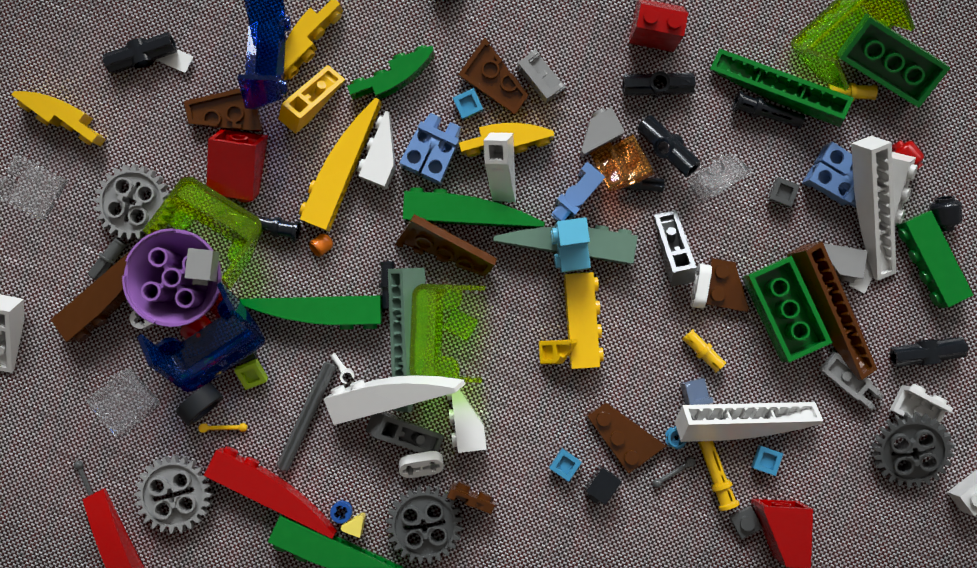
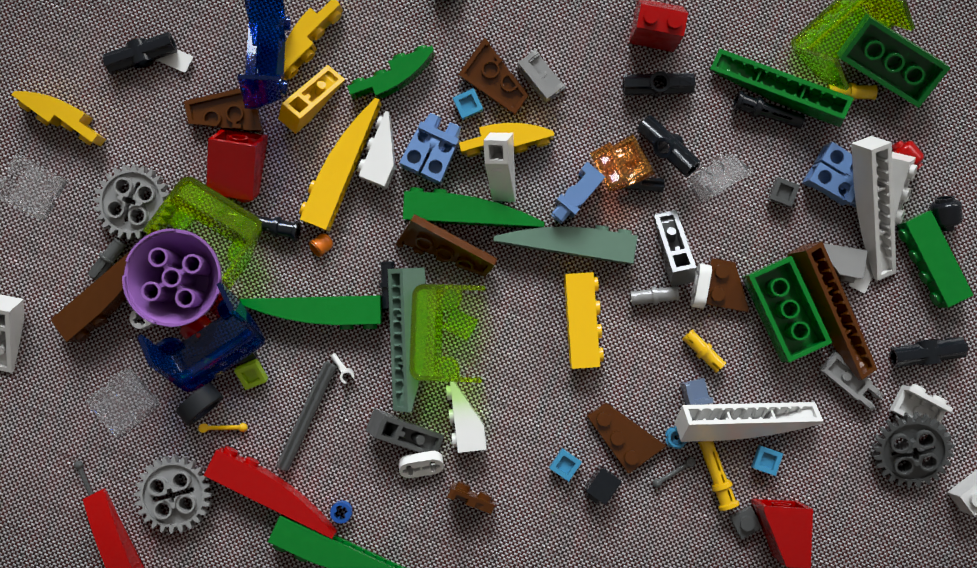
(202, 266): light grey brick -> none
(354, 525): light yellow slope -> none
(386, 394): white slope -> none
(428, 546): dark grey gear -> none
(555, 350): yellow tile -> none
(572, 245): medium azure brick -> none
(601, 130): light grey slope -> none
(654, 295): none -> light grey pin

